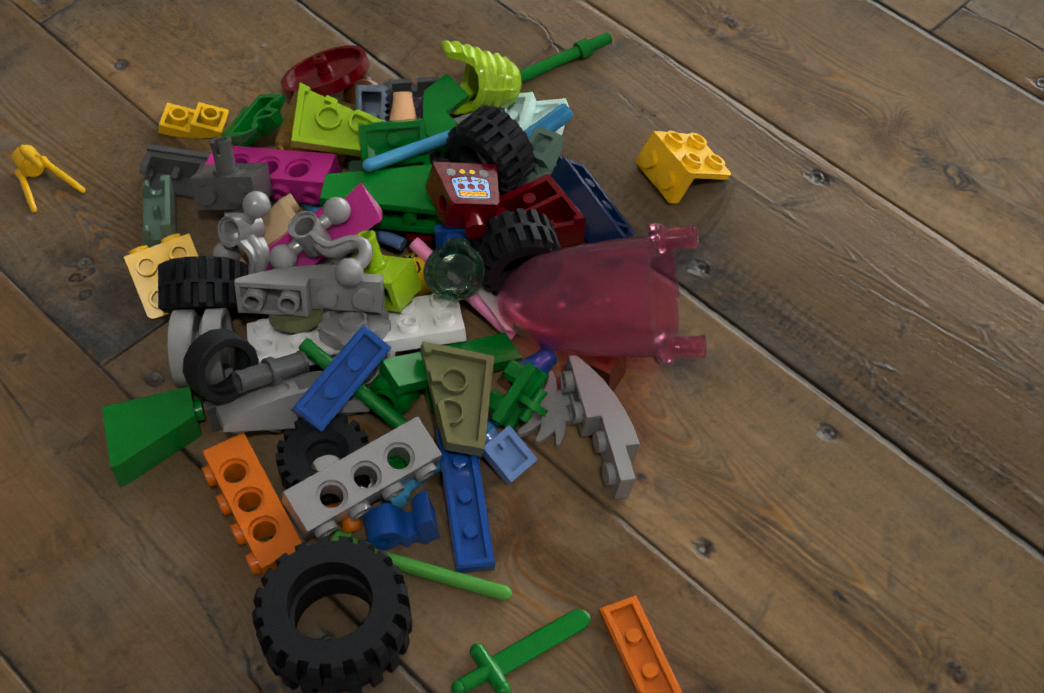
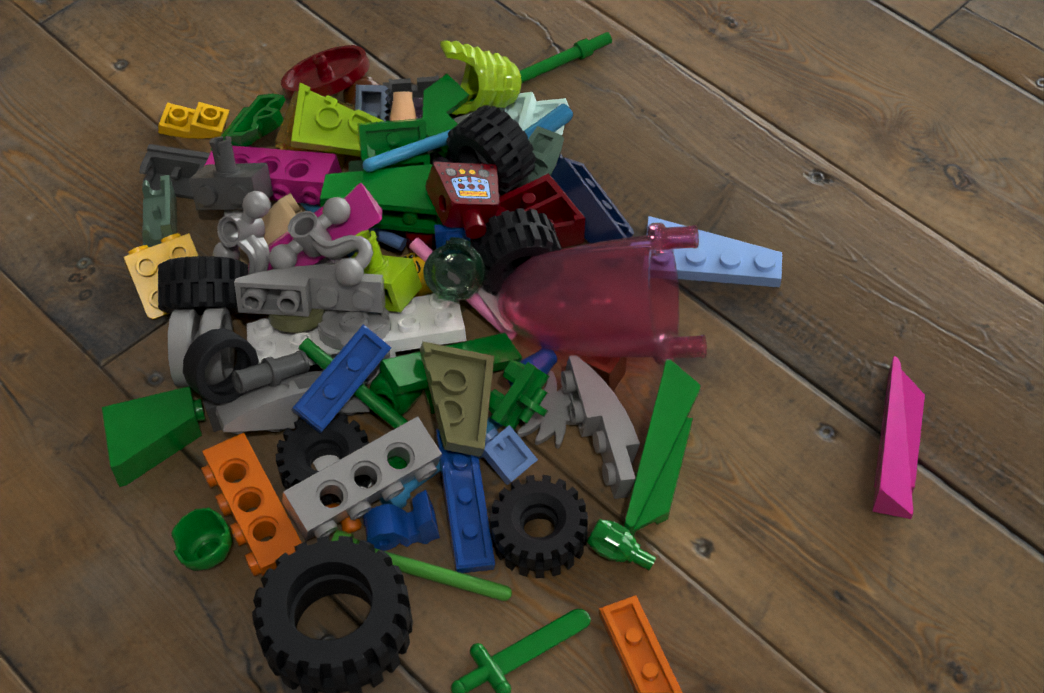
(32, 164): yellow plant -> none
(202, 539): none -> green hair
(533, 502): none -> black tyre
(618, 544): none -> green piece
(663, 449): none -> green wedge
(676, 159): yellow bracket -> none
(726, 260): none -> light blue wing
(898, 445): none -> dark pink wedge

